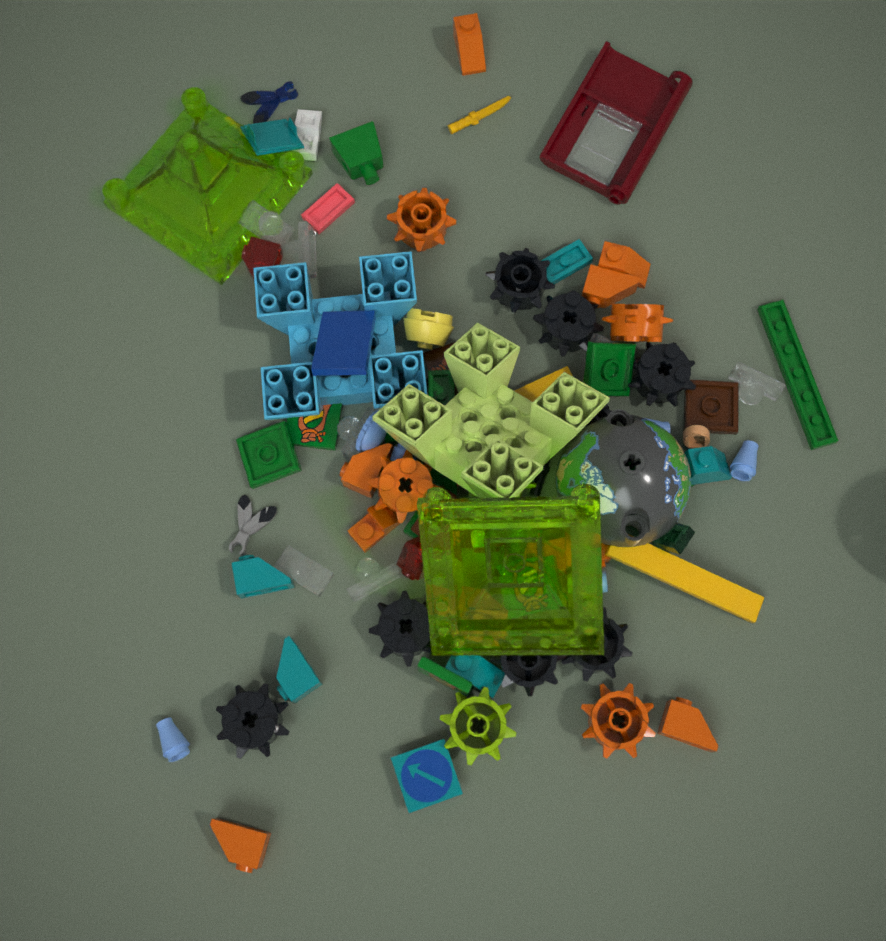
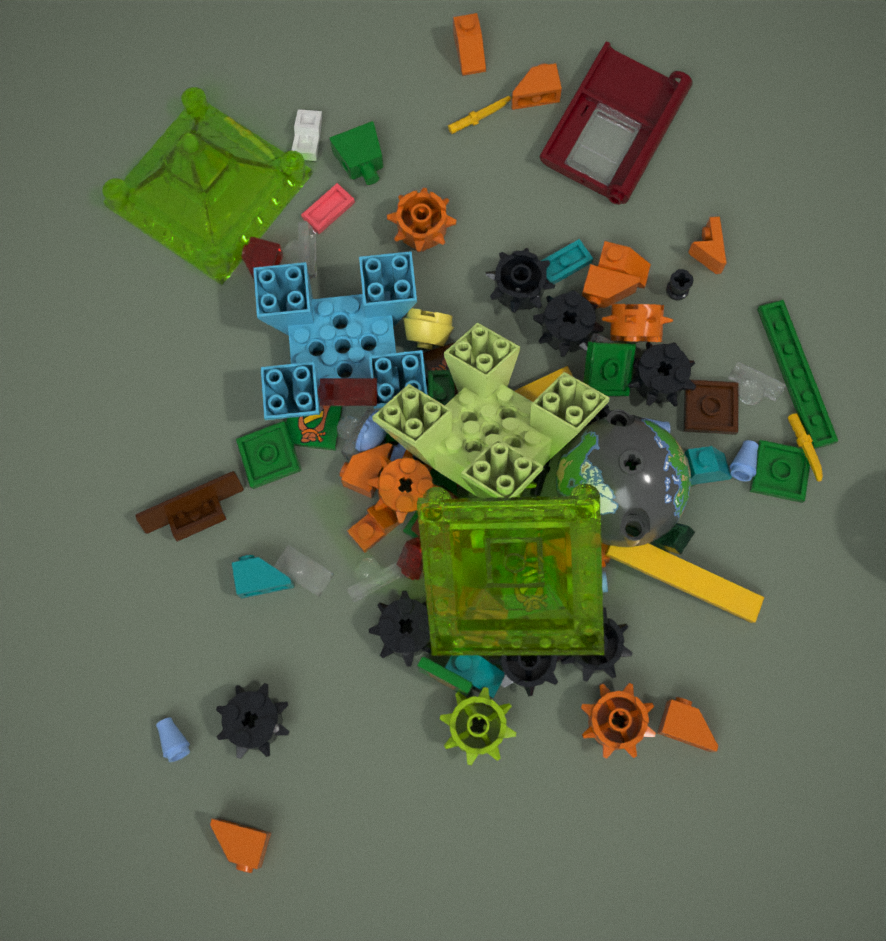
(193, 509): none -> reddish brown bracket
(250, 524): light grey piece -> none
(266, 224): clear tile -> none
(269, 100): clear blue piece -> none
(272, 136): teal piece -> none
(295, 673): teal slope -> none
(344, 343): blue tile -> none
(348, 391): none -> clear red slope
(426, 776): piece -> none
(538, 87): none -> orange slope
(685, 280): none -> black bush
(696, 436): light nougat tile -> none
(711, 250): none -> orange slope
(781, 471): none -> green tile
(805, 441): none -> yellow piece

